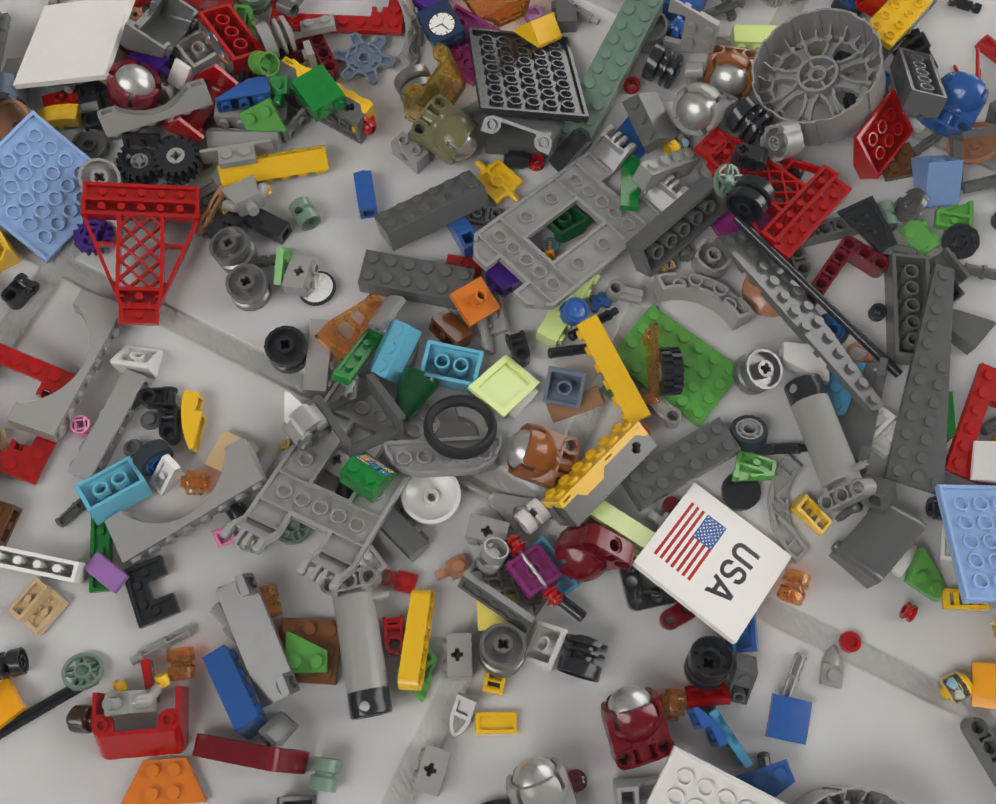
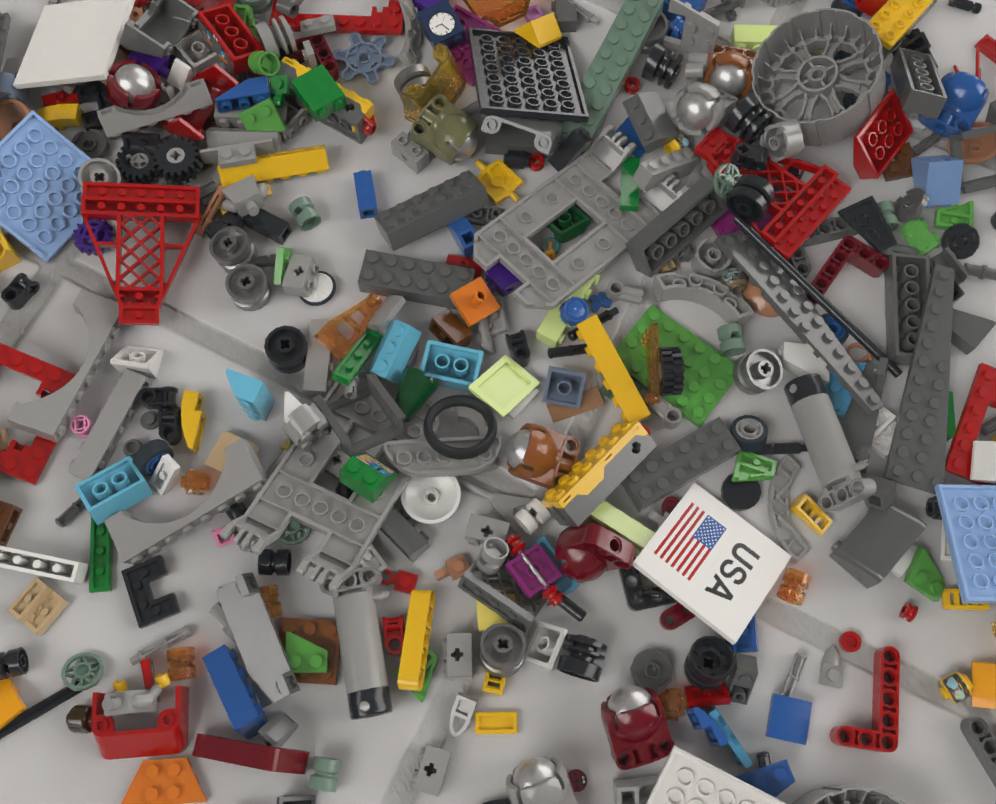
(106, 572): medium lavender slope -> none
(251, 394): none -> medium azure slope
(275, 562): none -> black wheel
(652, 658): none -> dark grey plate
(731, 341): none -> sand green wheel
(734, 280): none -> dark tan head
(855, 508): dark grey piece -> none
(875, 316): black bush -> none
(879, 708): none -> red beam

